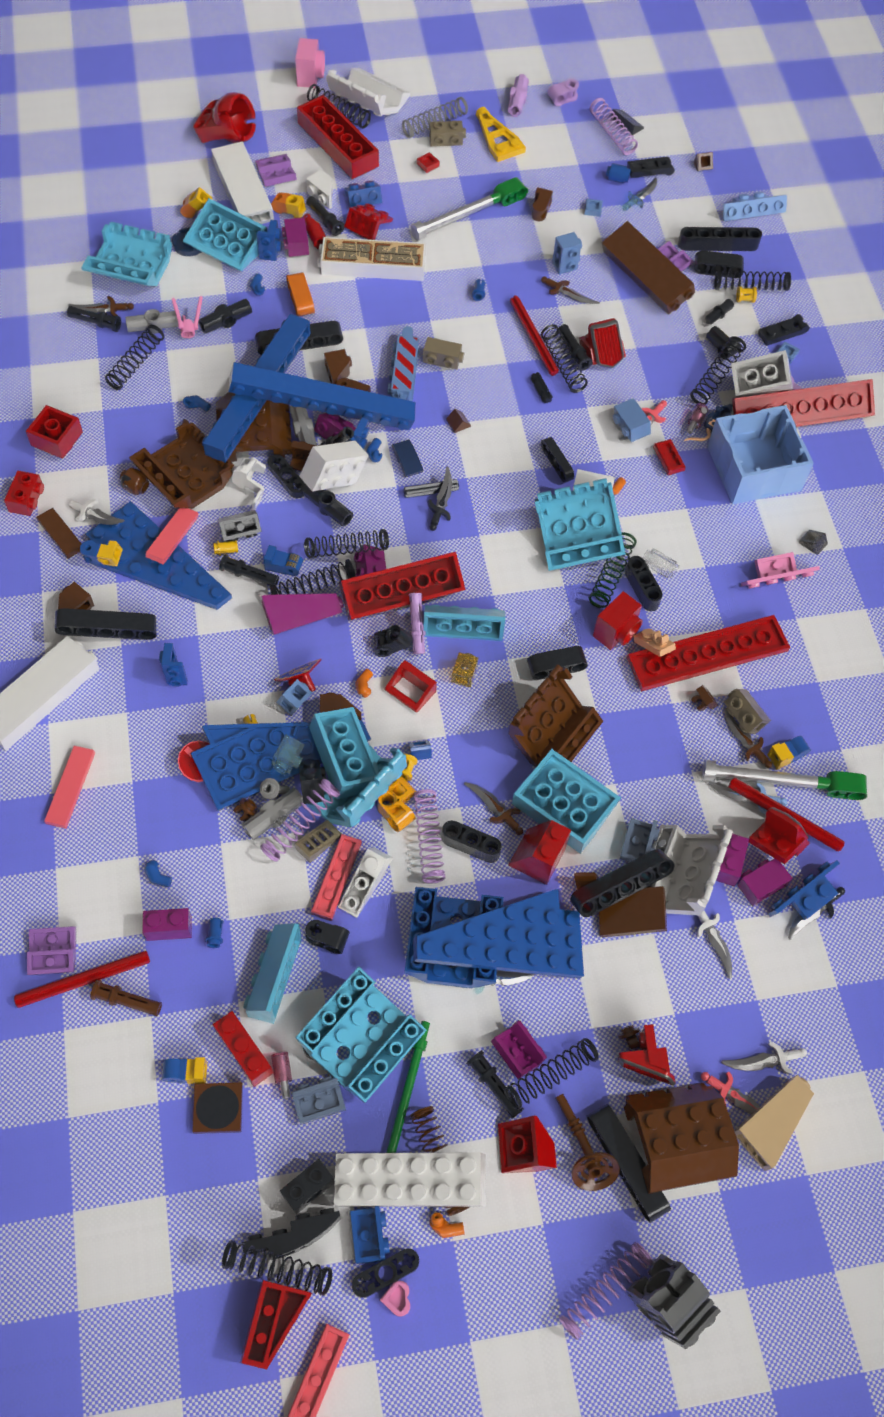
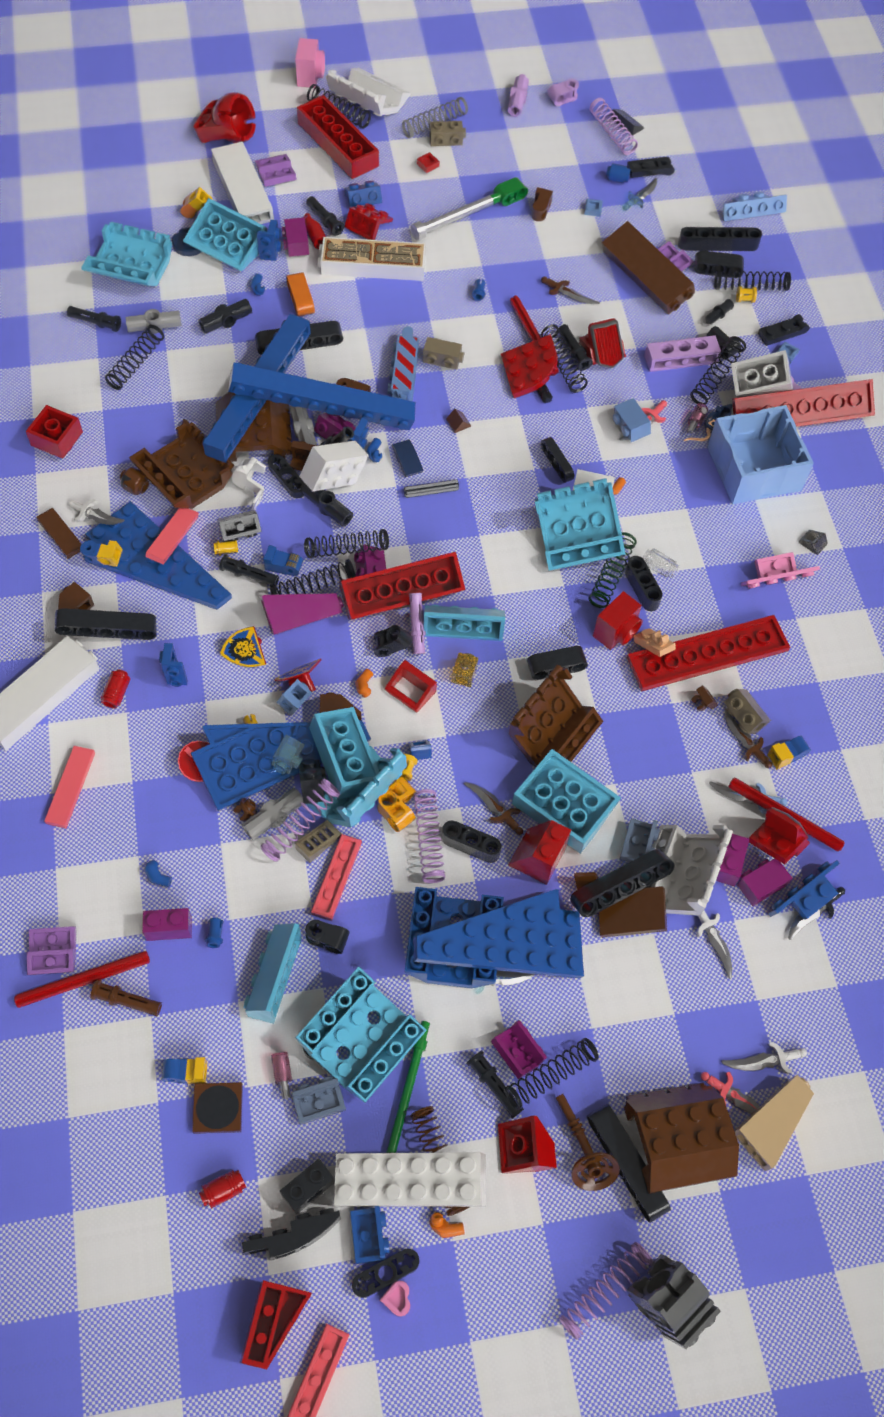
(24, 493): red brick -> none
(100, 307): reddish brown piece -> none
(115, 689): none -> red head
(187, 326): bright pink plant -> none
(196, 402): blue arm -> none
(222, 1188): none -> red head
(232, 1257): black piece -> none
(243, 1048): red arch -> none
(244, 648): none -> shield
(270, 788): light grey plate -> none
(289, 204): leg -> none
(320, 186): white slope -> none
(337, 365): reddish brown slope -> none
(365, 881): white slope -> none
(442, 498): piece -> none
(502, 150): yellow plate -> none
(530, 365): none -> red plate
(566, 253): medium blue brick -> none
(629, 1033): reddish brown plate -> none
(650, 1061): red piece -> none
(669, 457): red plate -> none
(682, 353): none -> lavender brick
(704, 161): slope -> none
(837, 783): piece -> none

